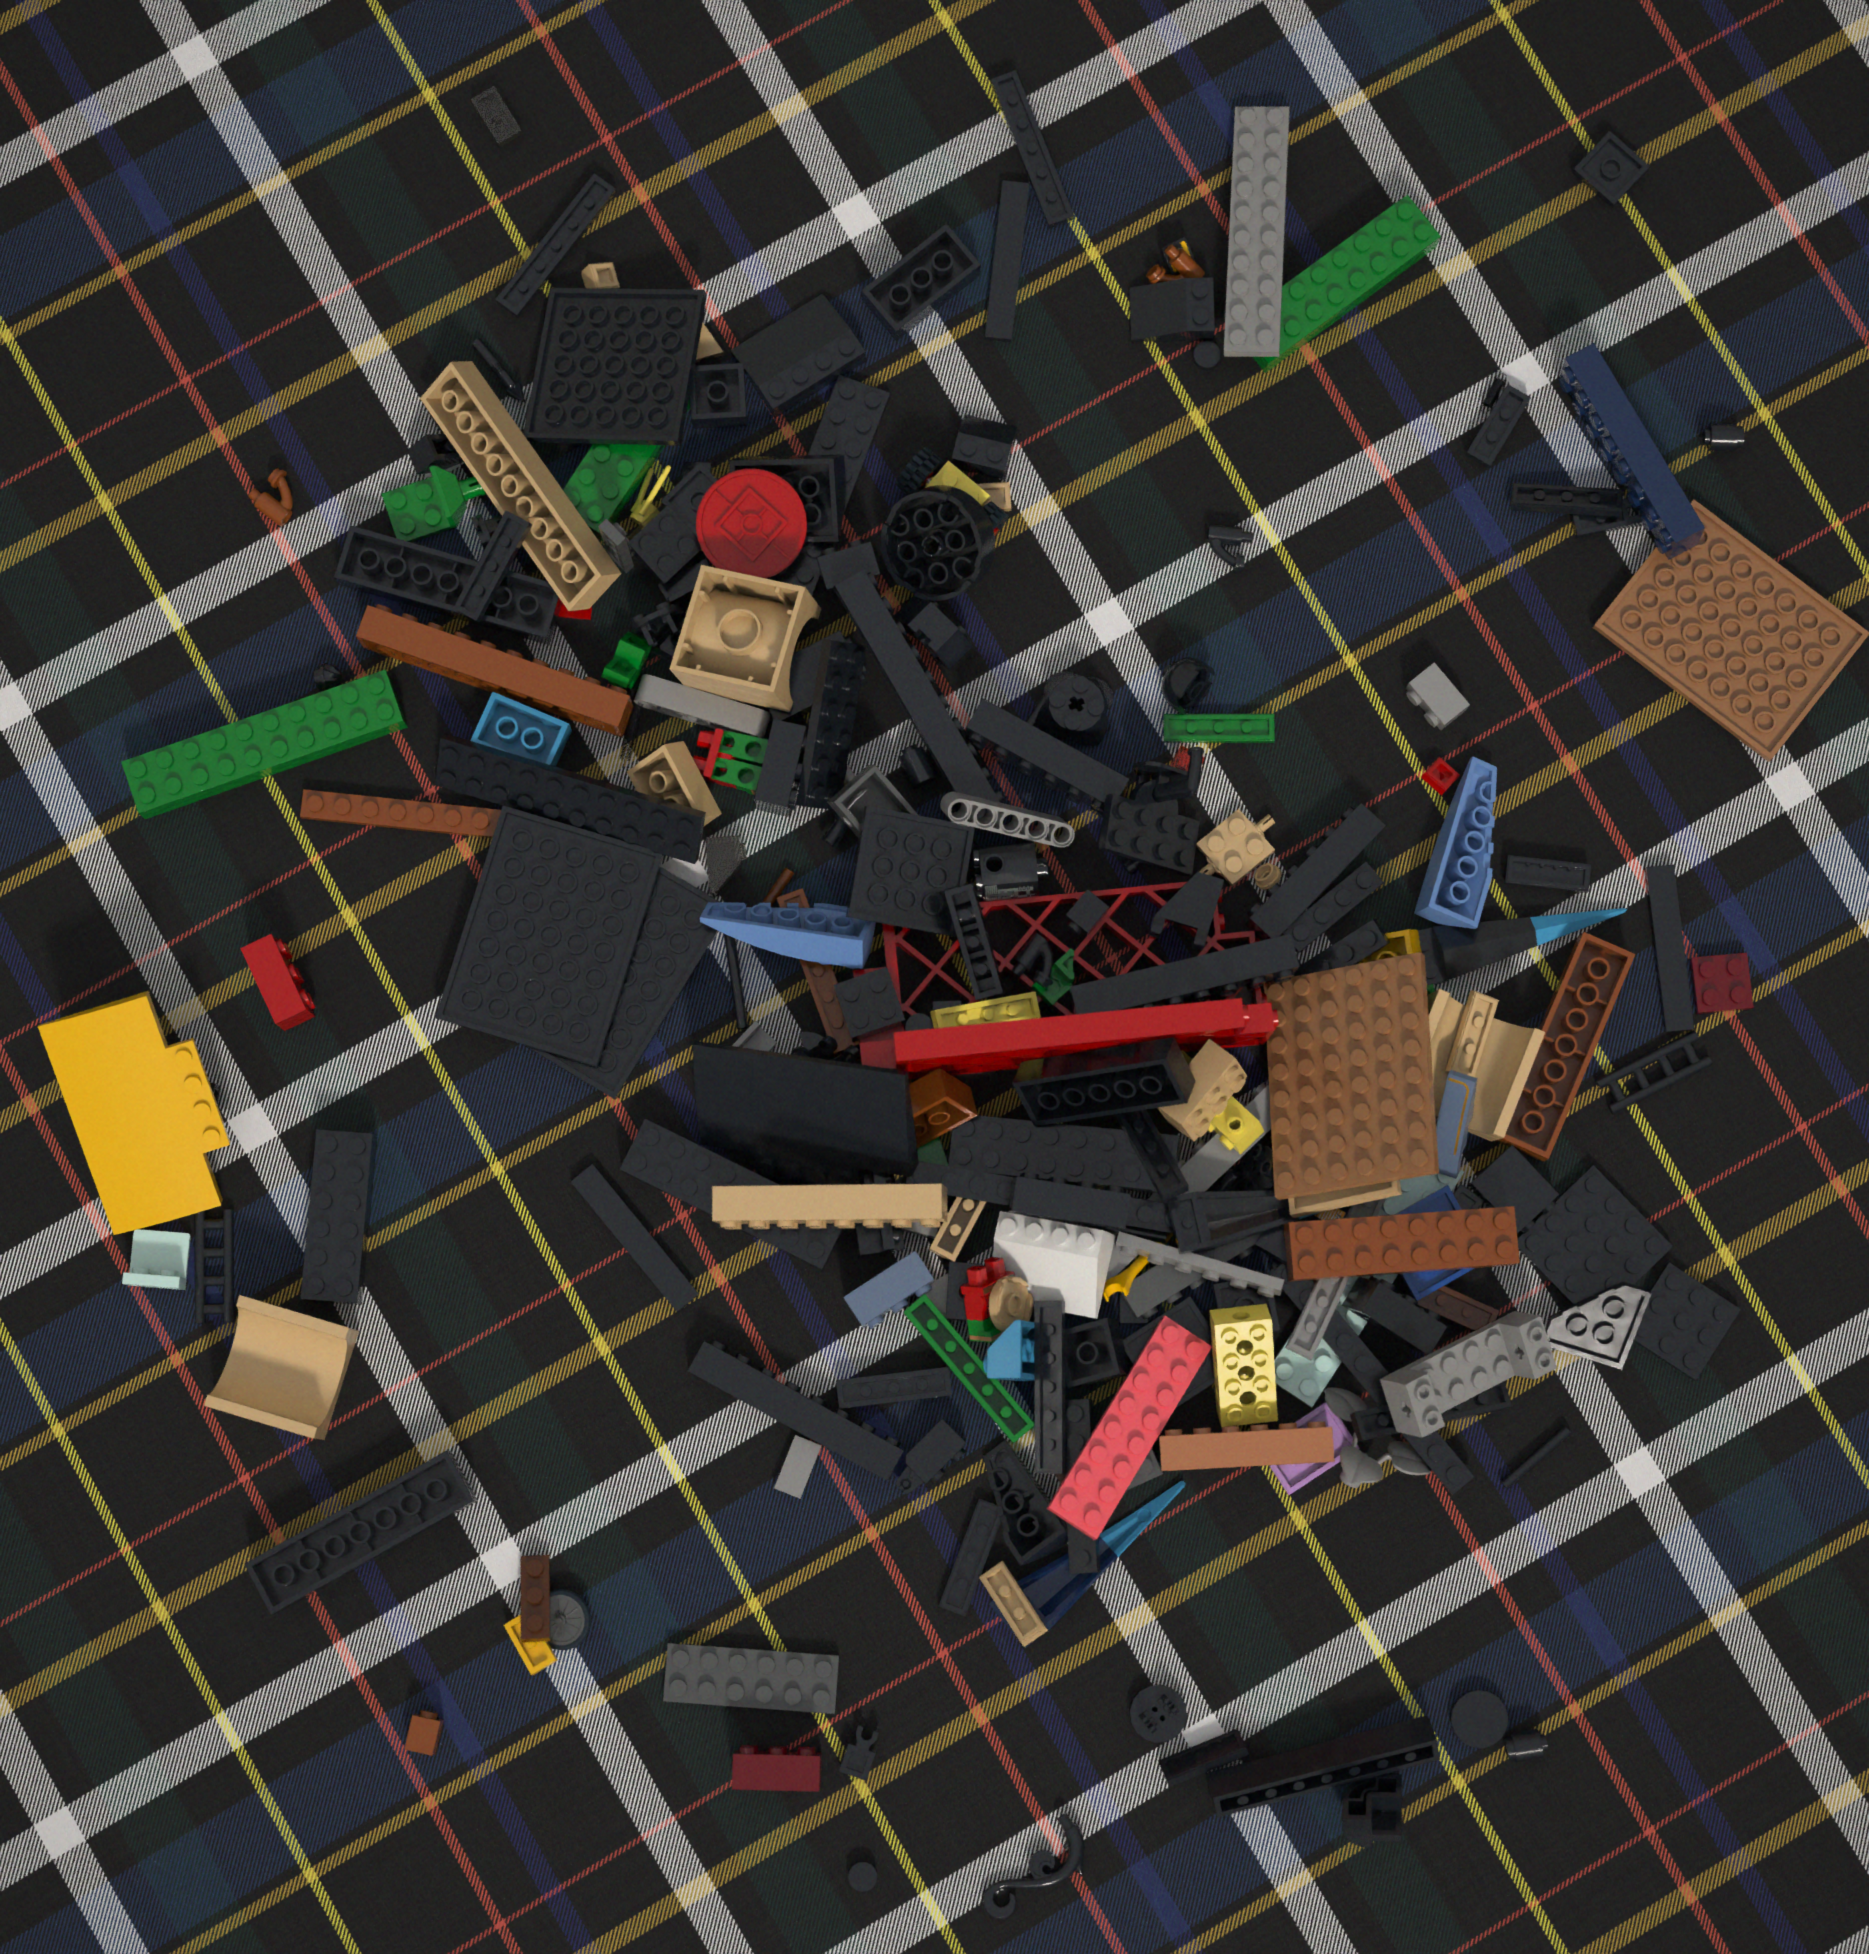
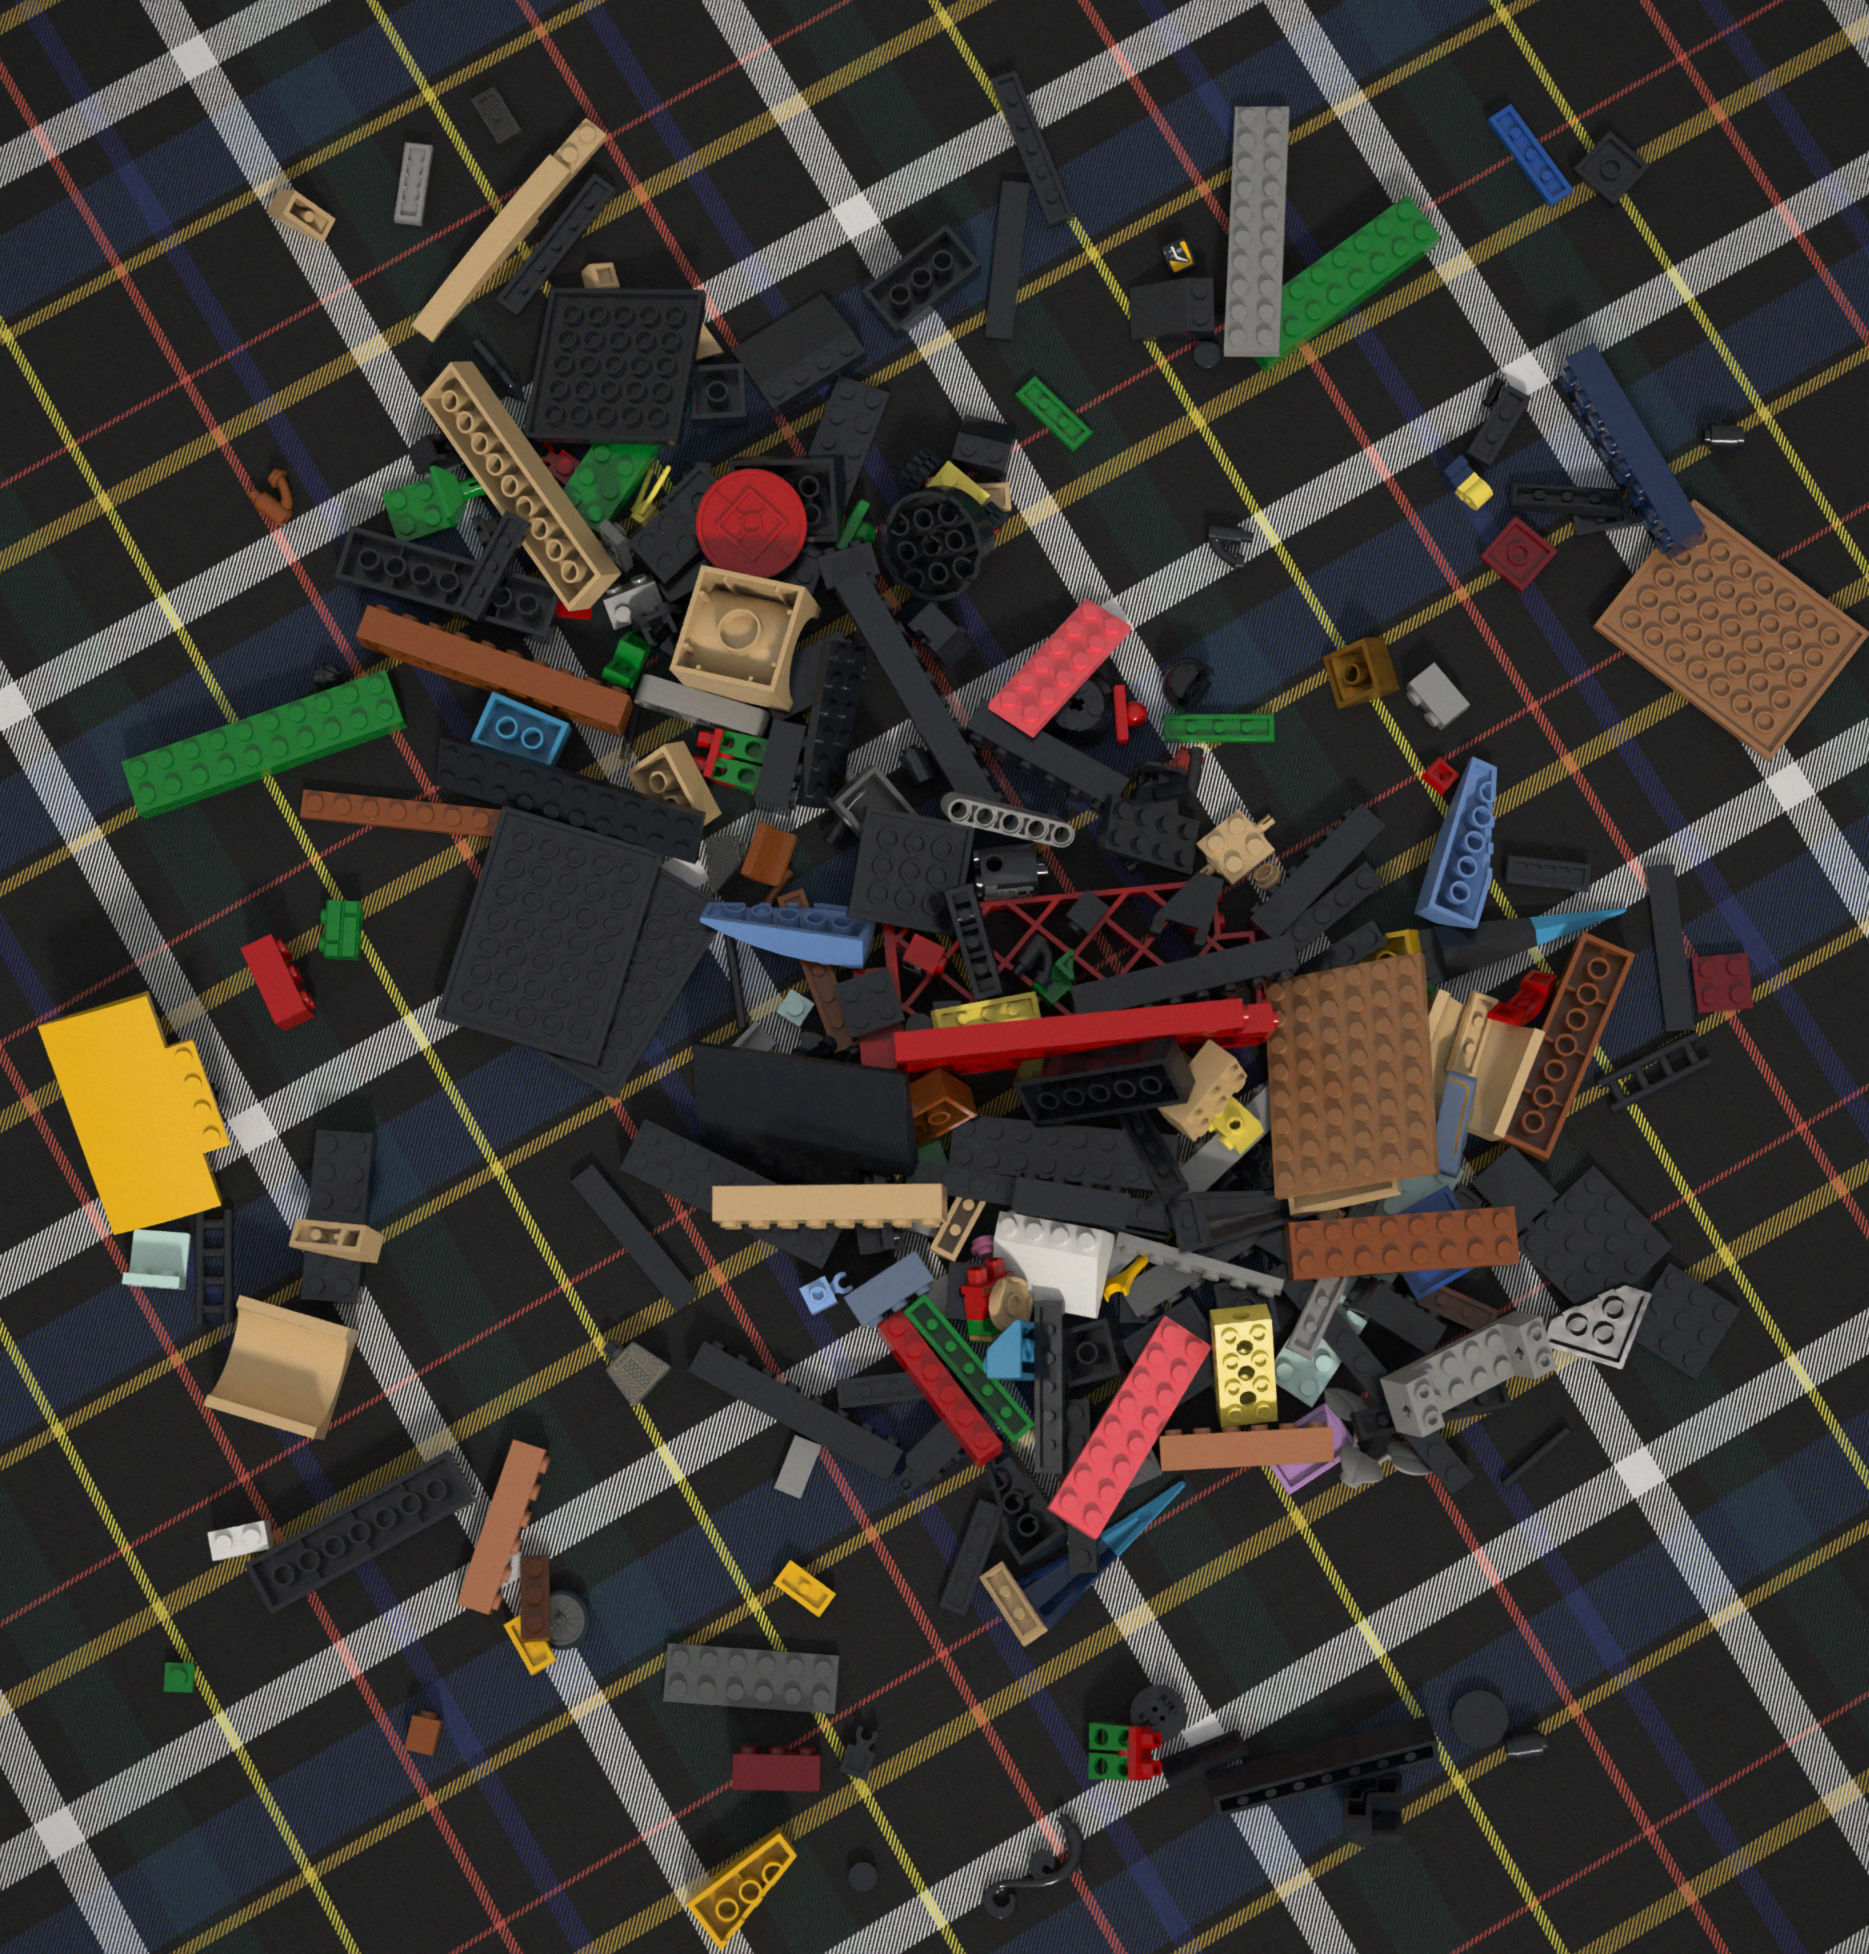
(179, 1677): none -> green plate
(241, 1540): none -> white brick
(300, 214): none -> tan slope
(337, 1240): none -> tan slope
(342, 930): none -> green brick
(413, 184): none -> light grey plate
(502, 1527): none -> nougat brick
(508, 229): none -> tan slope
(561, 465): none -> red plate
(631, 599): none -> light grey bracket
(634, 1370): none -> dark grey torso
(740, 1886): none -> yellow wedge
(768, 855): none -> dark orange panel
(795, 1008): none -> light aqua plate
(804, 1588): none -> yellow plate
(820, 1294): none -> light blue brick
(856, 528): none -> green tile
(925, 958): none -> red brick
(939, 1389): none -> red brick
(983, 1246): none -> bright pink plate
(1053, 414): none -> green tile
(1059, 667): none -> coral plate
(1126, 714): none -> red tile
(1133, 1750): none -> hips
(1181, 262): dark orange plant -> none
(1360, 672): none -> pearl gold slope
(1466, 483): none -> leg
(1518, 554): none -> dark red plate
(1528, 1002): none -> red slope
(1530, 155): none -> blue plate

